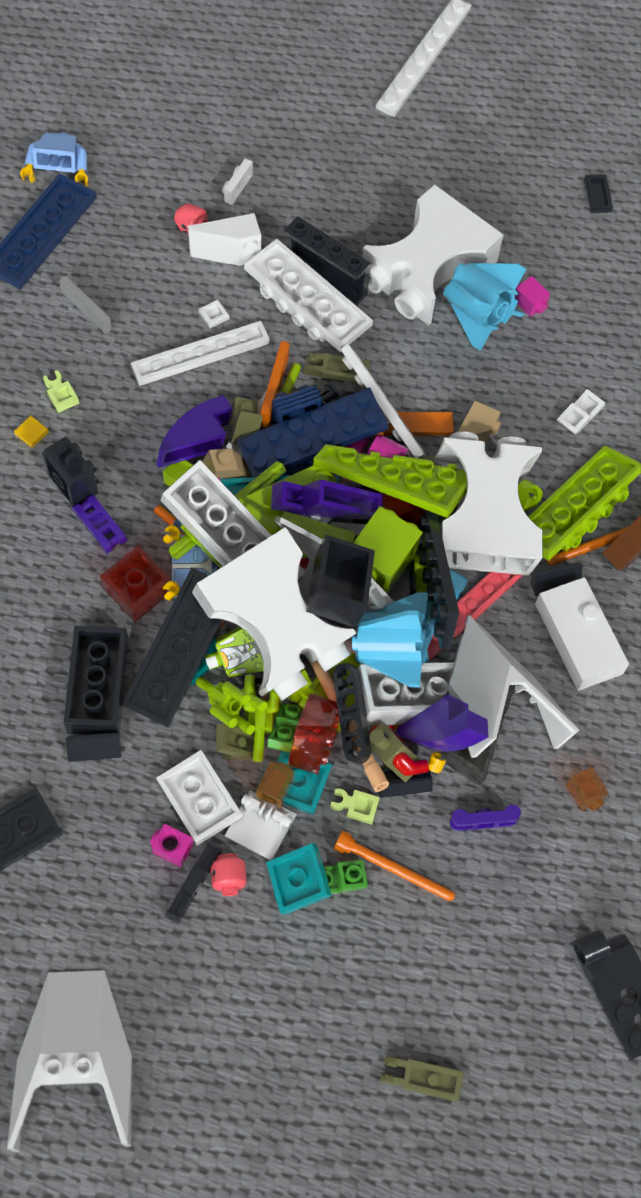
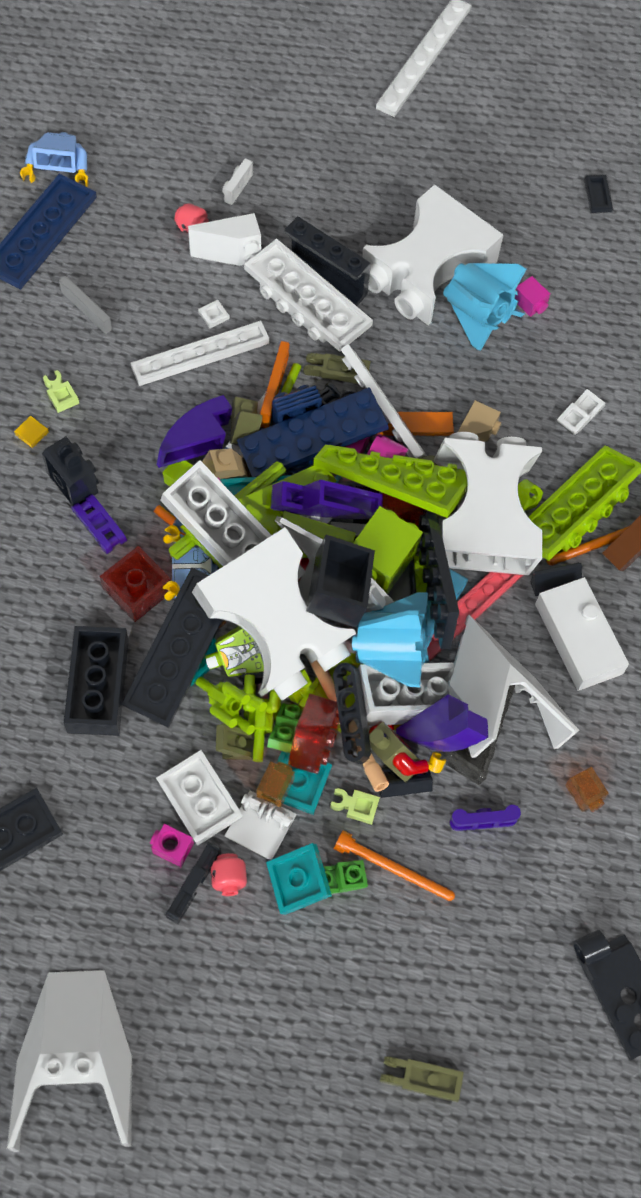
(93, 747): black slope -> none

